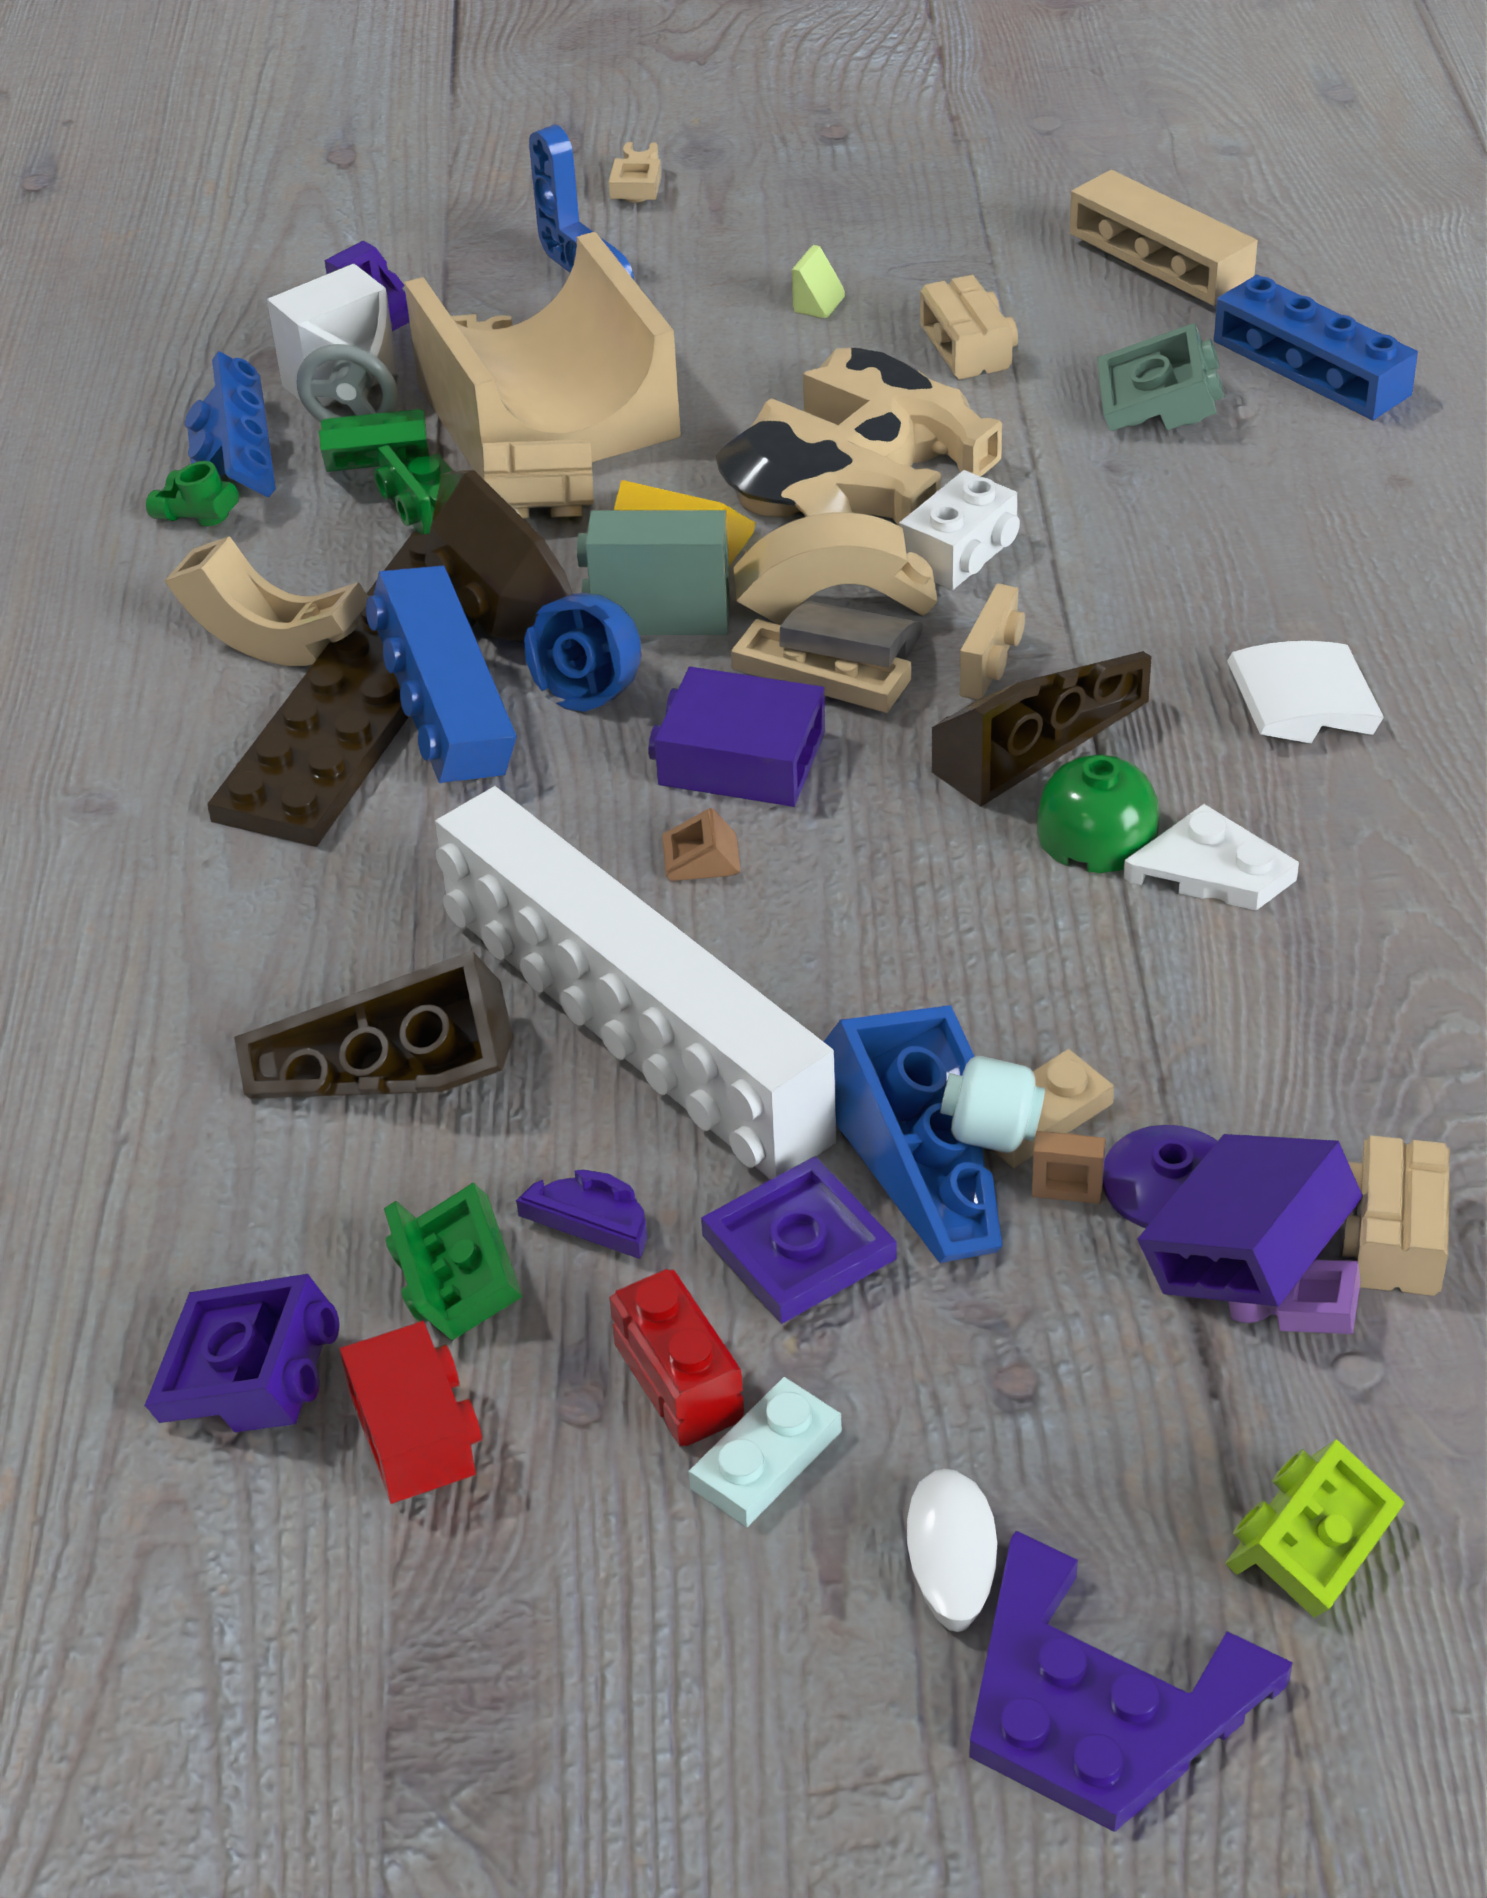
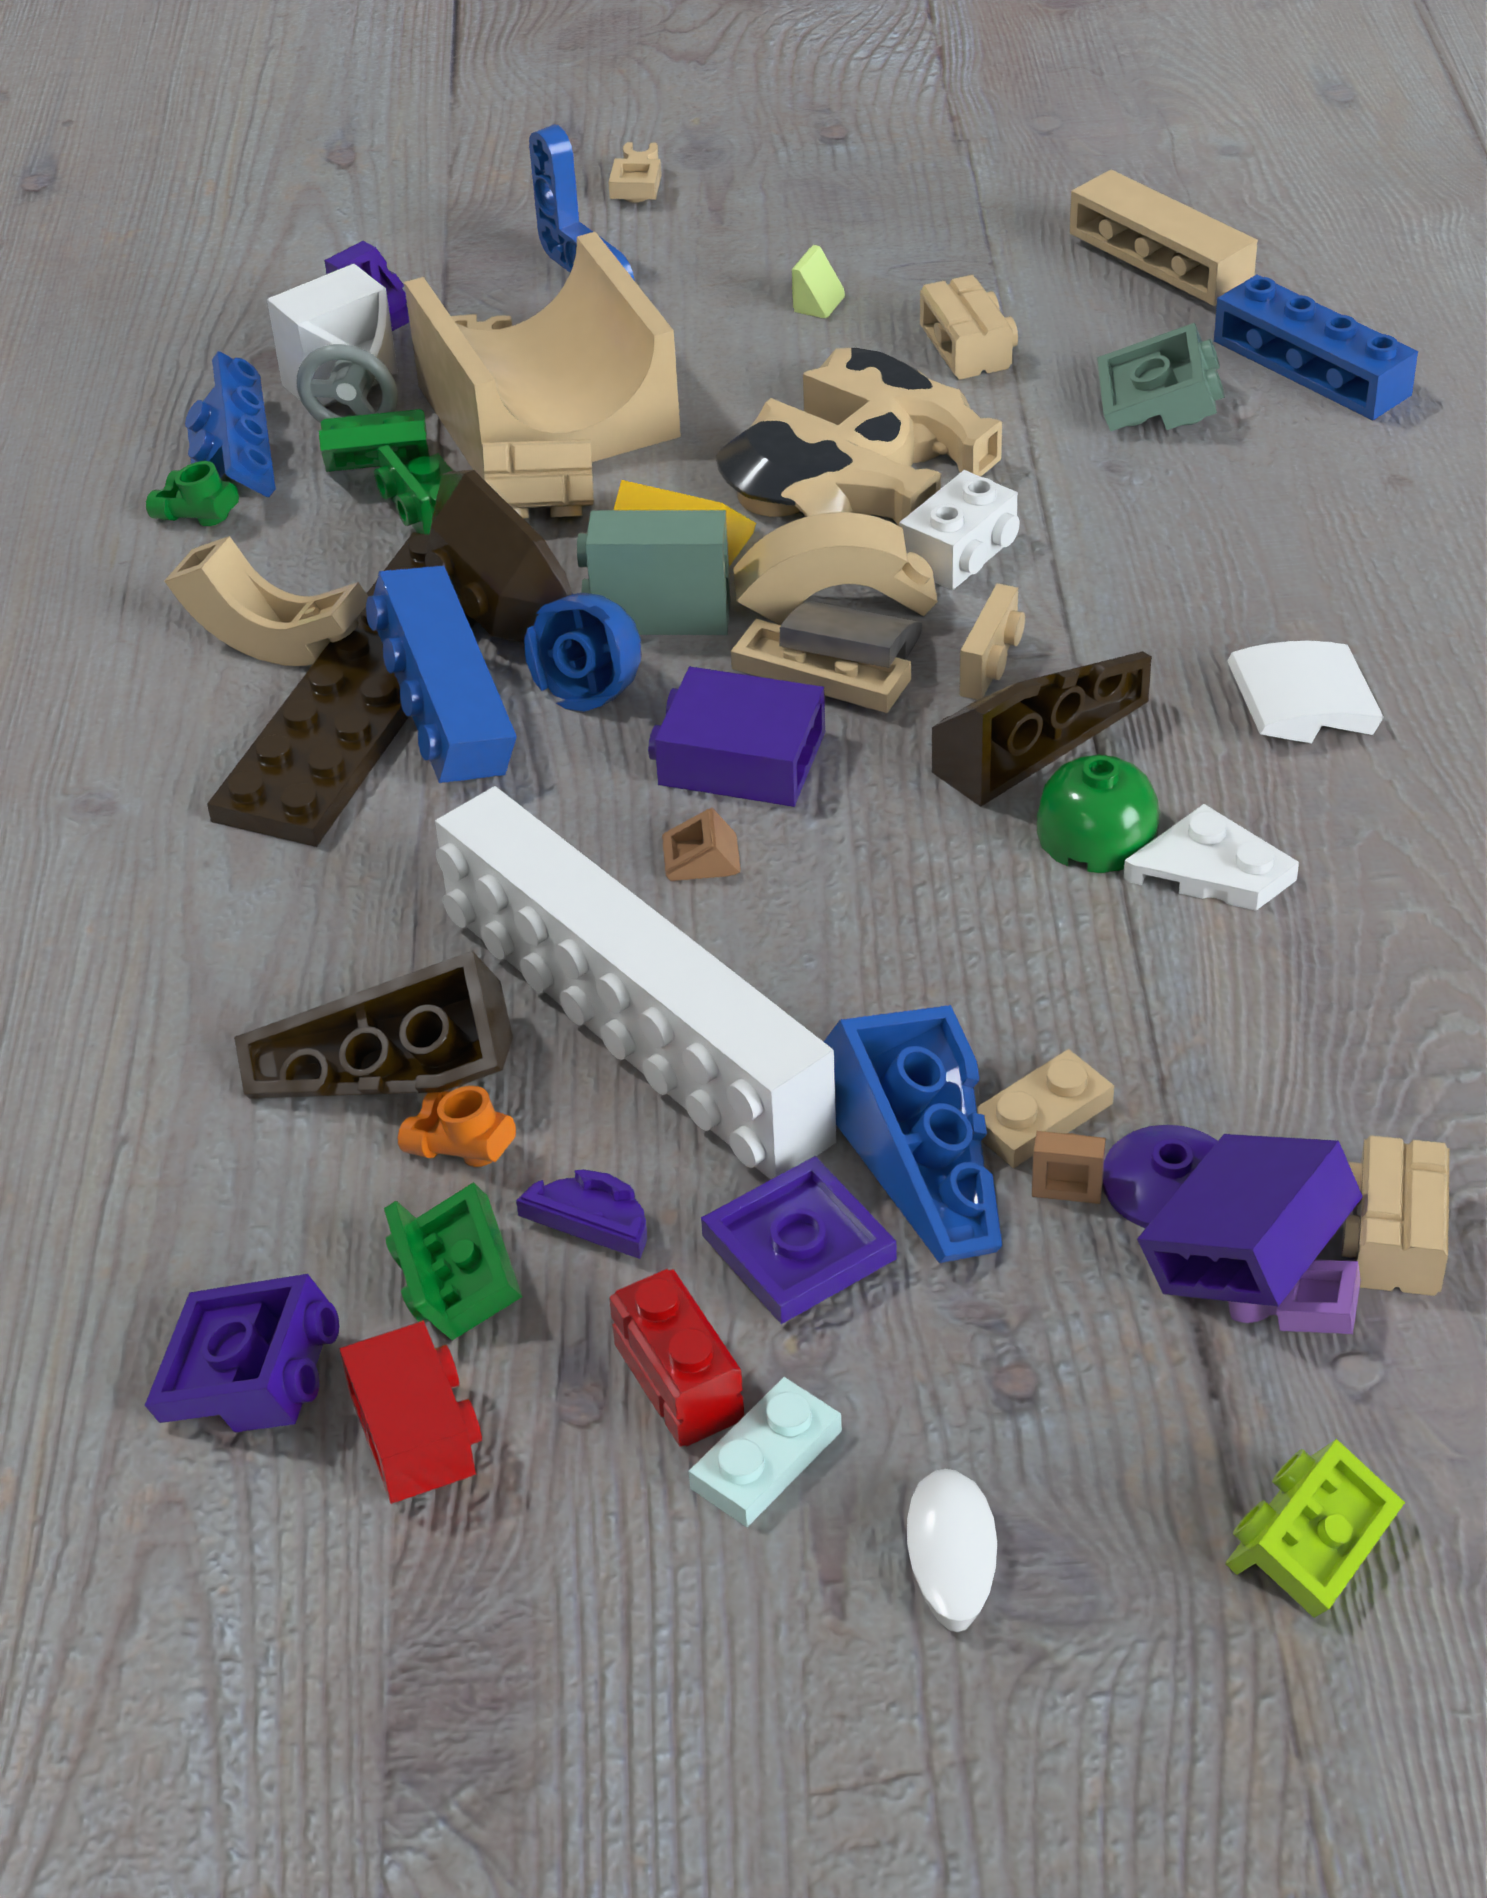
(458, 1125): none -> orange plate
(993, 1104): light aqua head -> none
(1086, 1721): dark purple wing -> none

